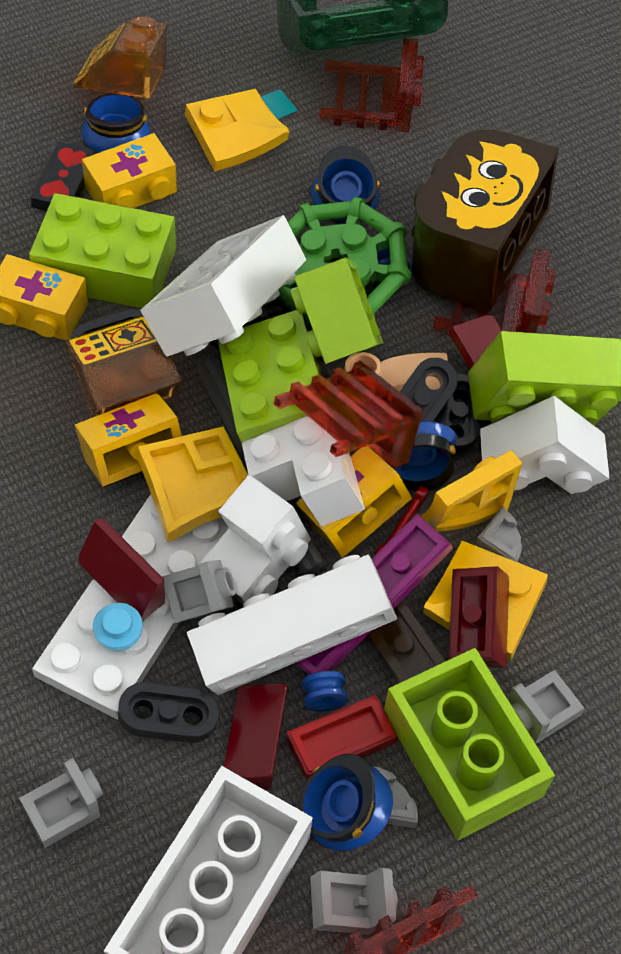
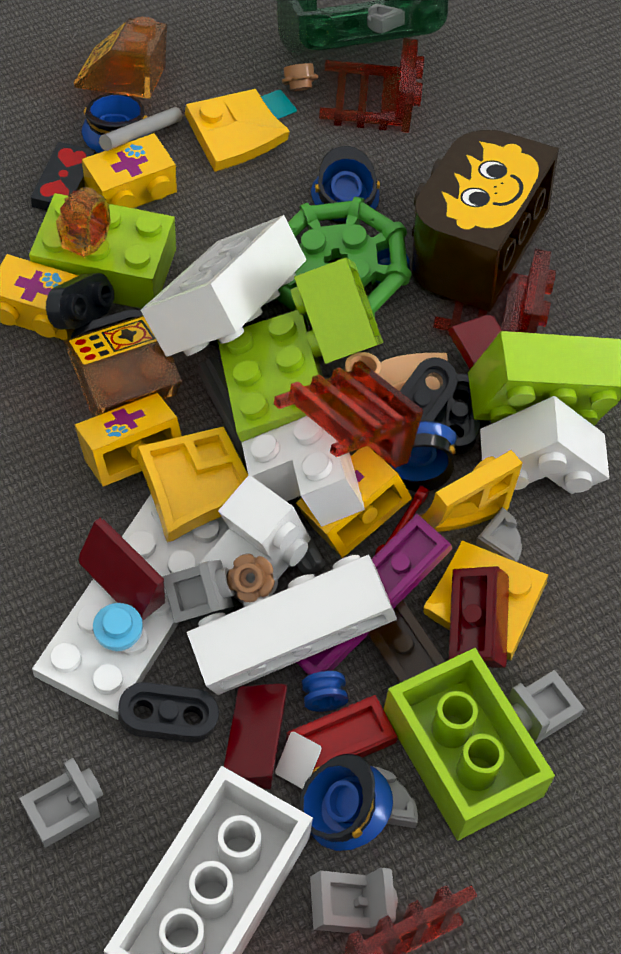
(79, 301): none -> black plate
(83, 221): none -> clear orange rock
(140, 128): none -> light grey bar
(263, 575): none -> medium nougat plate
(298, 759): none -> white sticker
(299, 76): none -> medium nougat plate
(384, 18): none -> light grey tile

